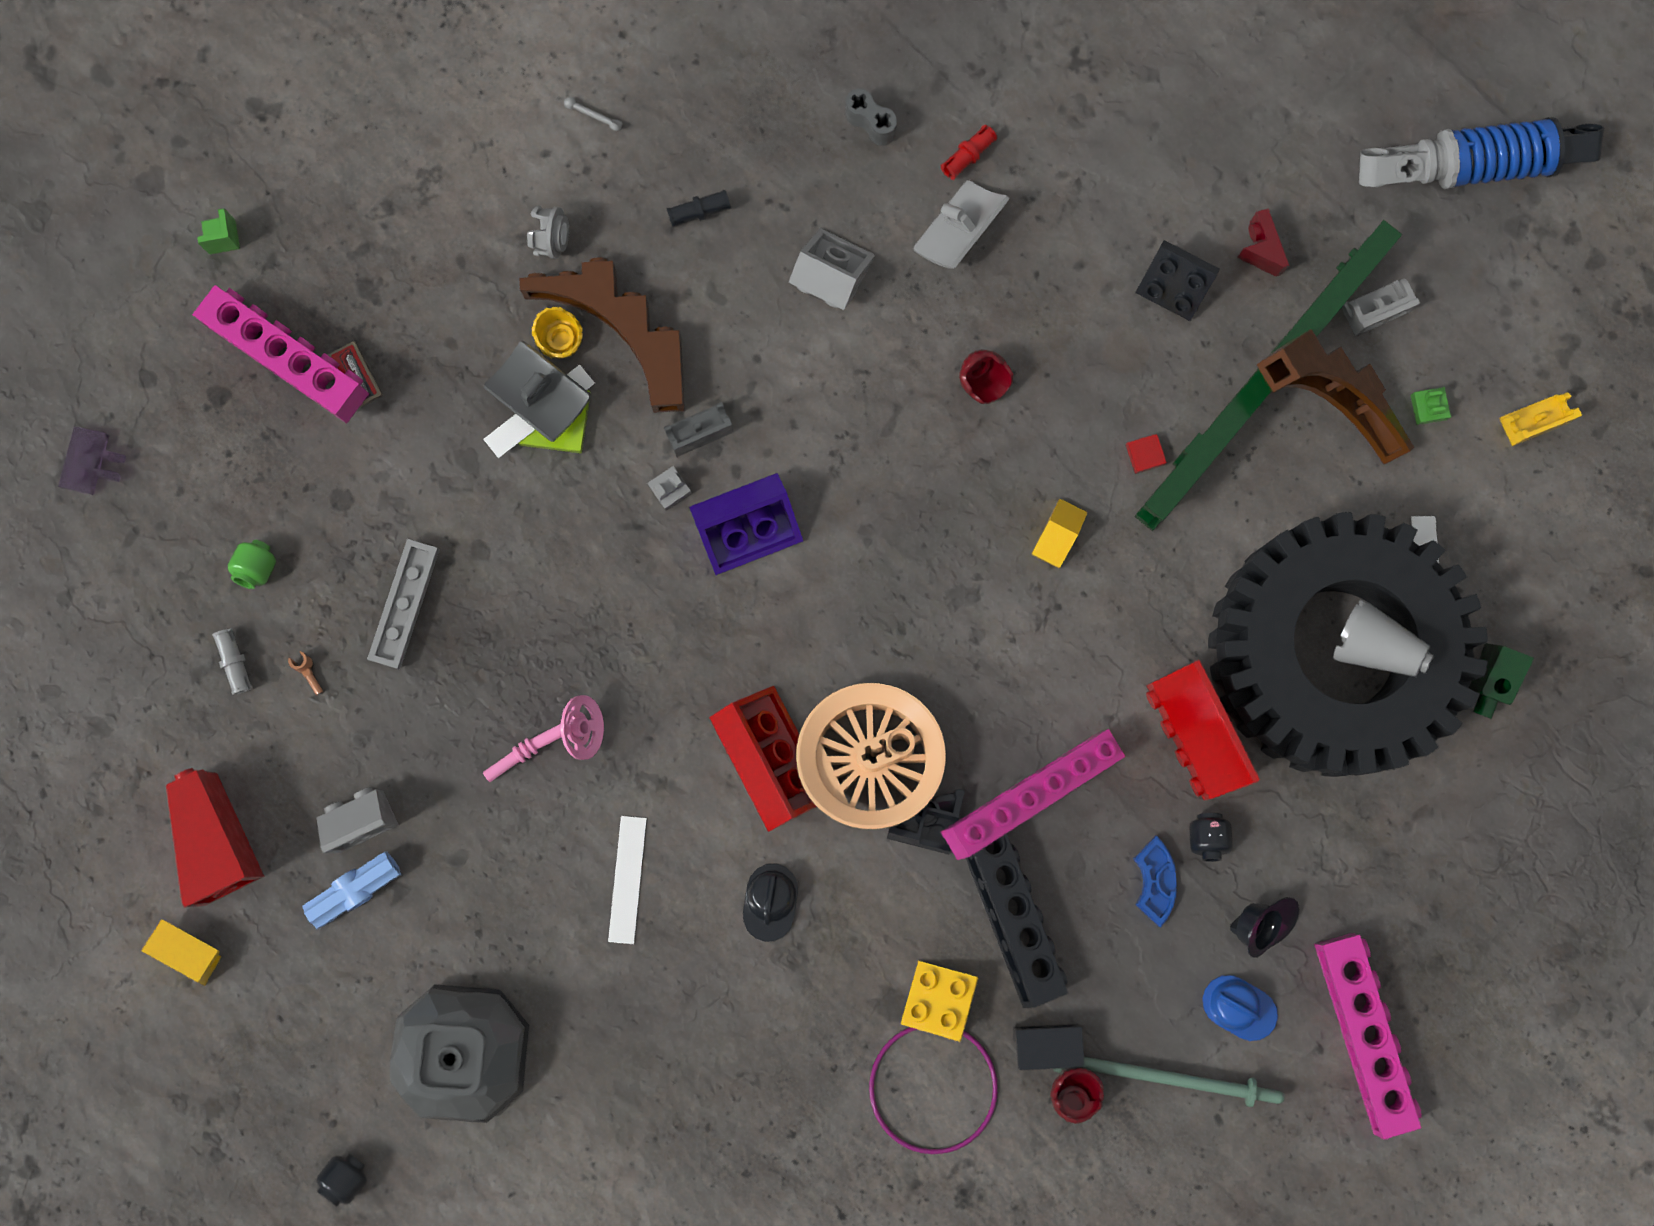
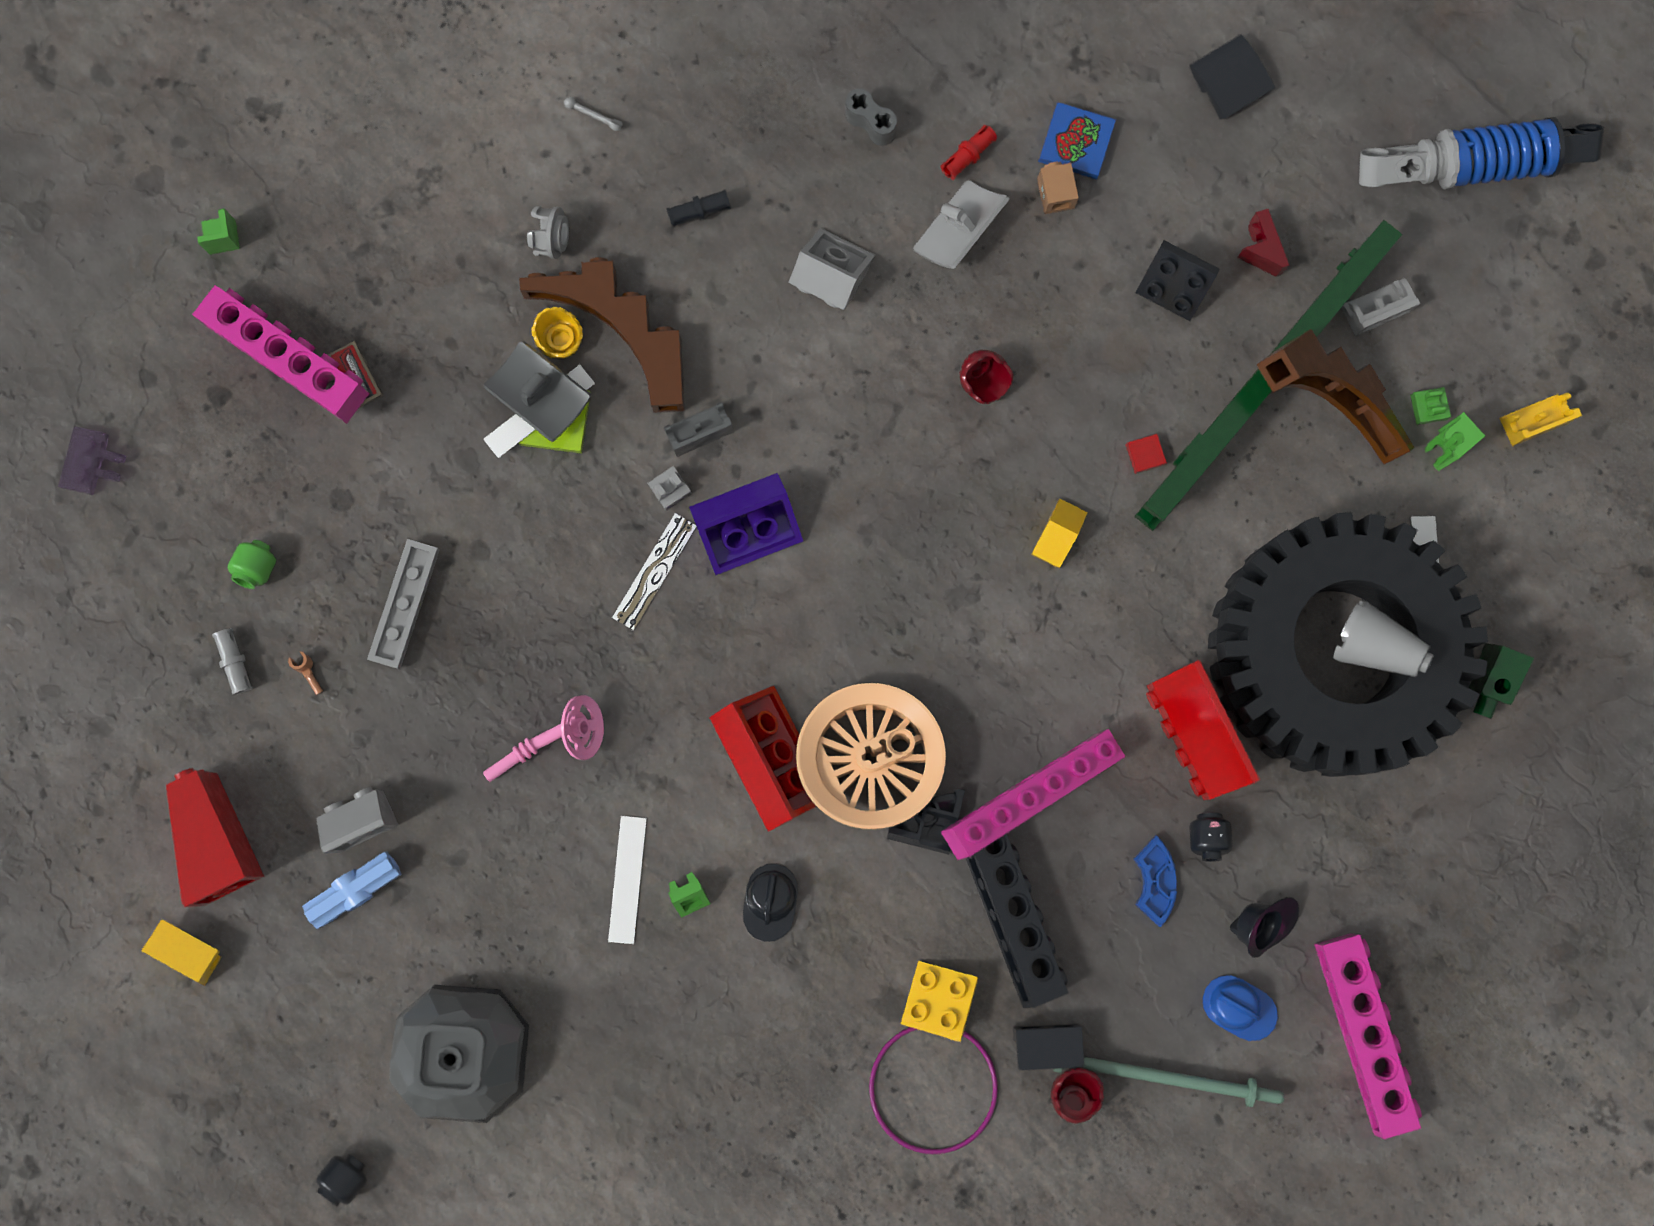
(654, 571): none -> sticker
(688, 897): none -> bright green tile
(1057, 187): none -> medium nougat brick
(1077, 139): none -> blue tile
(1232, 76): none -> black slope
(1455, 440): none -> bright green hinge

